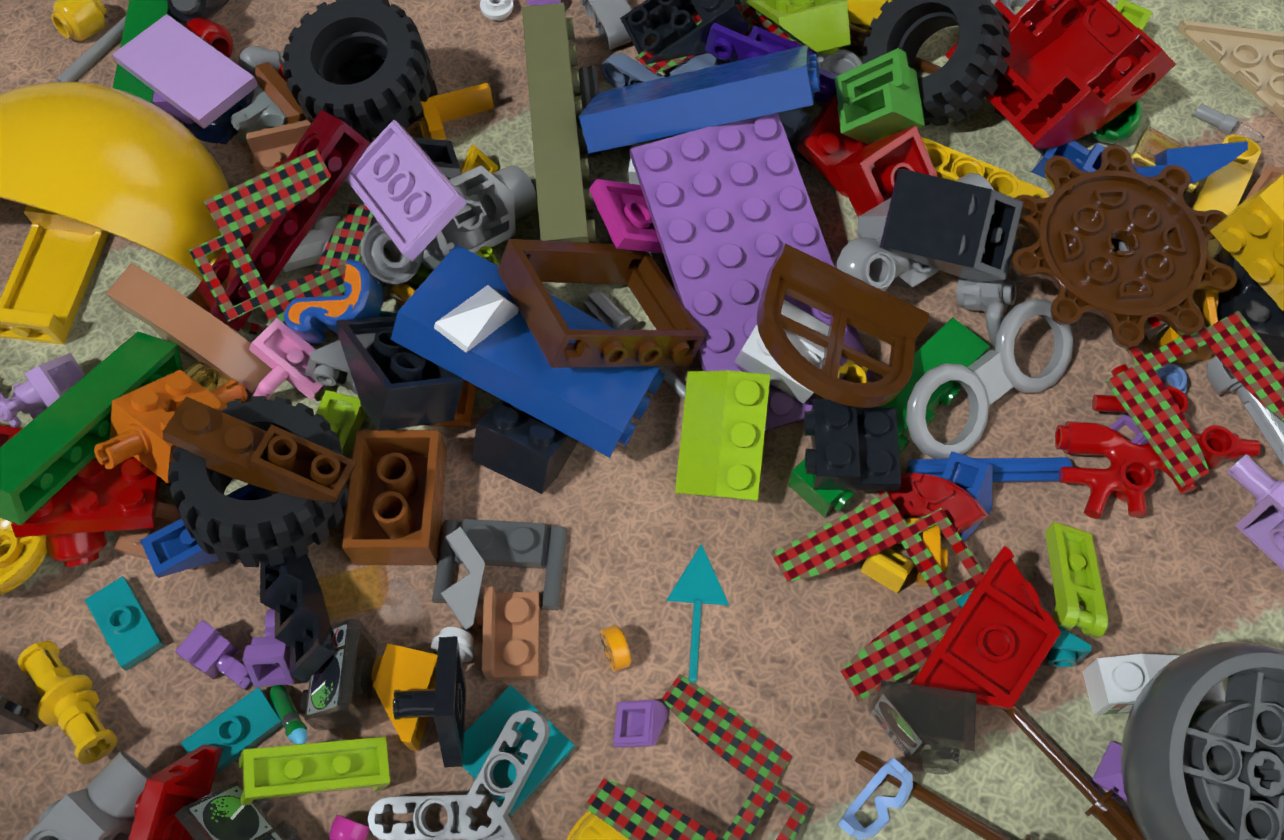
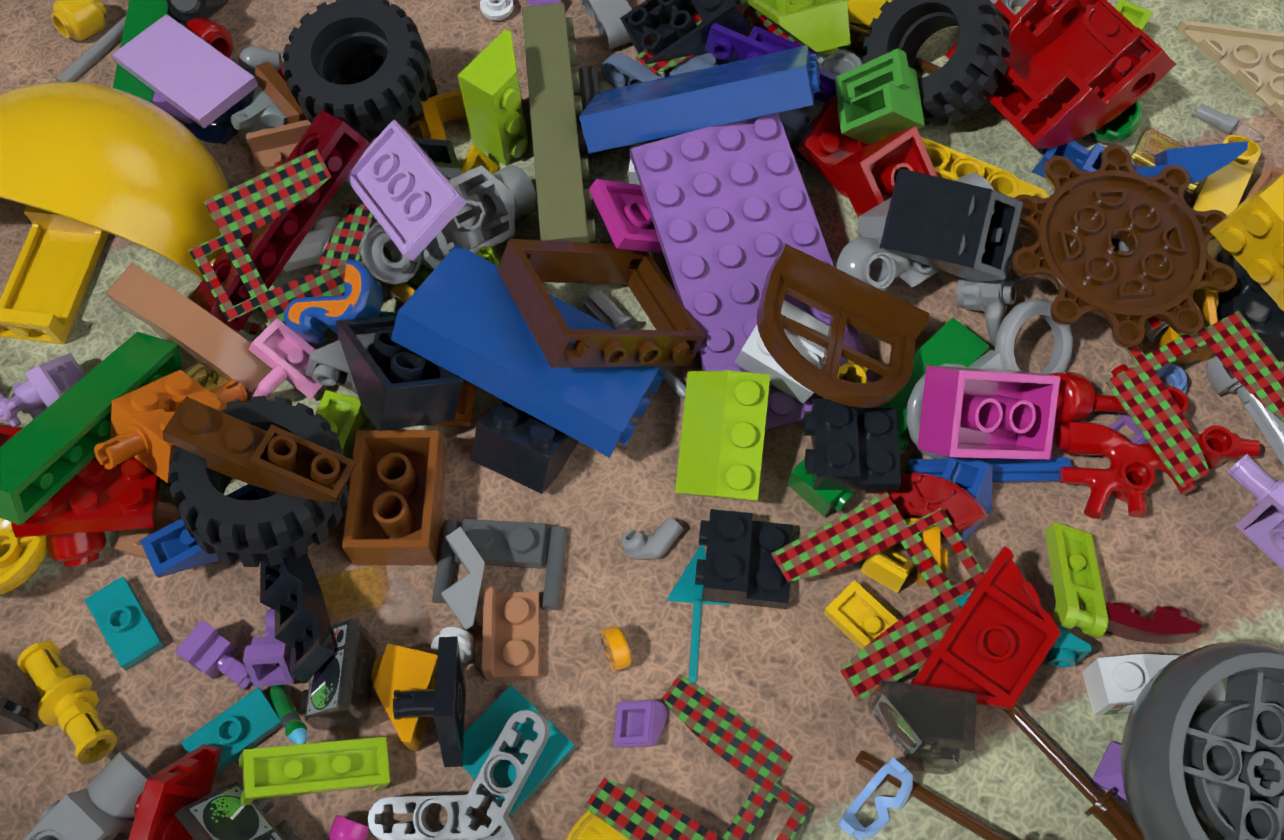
(476, 318): white slope -> none
(495, 101): none -> lime slope
(651, 546): none -> light grey arm
(740, 560): none -> black plate
(859, 615): none -> yellow plate
(988, 413): none -> dark pink brick
(1075, 397): none -> red head
(1158, 626): none -> dark red slope

